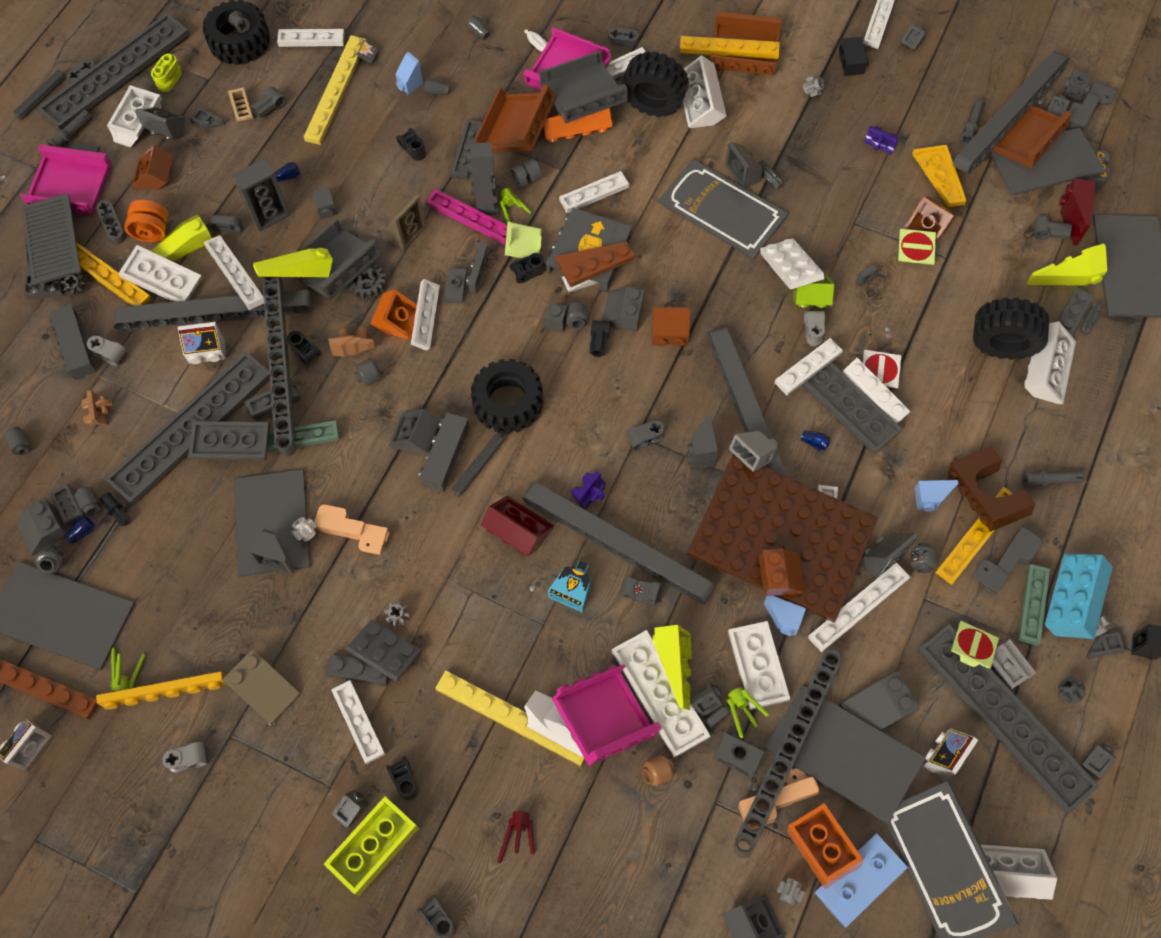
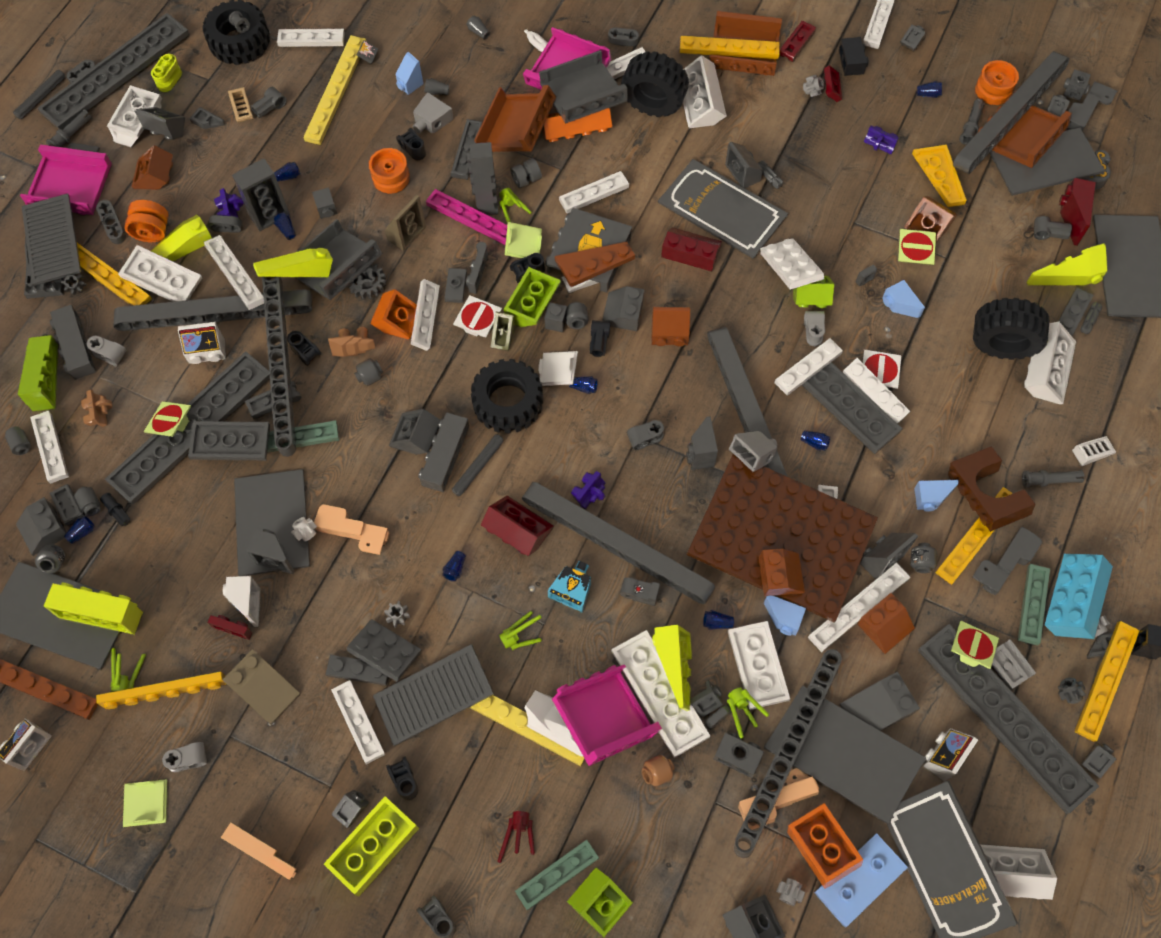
(39, 374): none -> lime wedge
(49, 447): none -> white plate
(93, 608): none -> neon yellow brick
(145, 803): none -> yellowish green piece
(168, 419): none -> piece
(223, 624): none -> dark red plate
(229, 203): none -> dark purple hips
(244, 596): none -> white slope
(257, 850): none -> light nougat piece
(284, 224): none -> clear blue cone
(389, 170): none -> orange wheel
(431, 114): none -> light grey torso
(433, 695): none -> dark grey window
(454, 566): none -> clear blue cone
(476, 316): none -> piece
(502, 330): none -> olive slope
(510, 635): none -> lime plant
(531, 297): none -> lime slope
(557, 874): none -> sand green plate
(558, 368): none -> white piece
(585, 384): none -> clear blue cone
(600, 902): none -> lime slope
(690, 249): none -> dark red slope
(717, 620): none -> clear blue cone
(797, 41): none -> dark red plate
(833, 84): none -> dark red plate
(887, 623): none -> dark orange slope
(903, 300): none -> light blue slope
(930, 89): none -> clear blue cone
(996, 82): none -> orange wheel
(1082, 456): none -> white slope
(1107, 681): none -> yellow plate

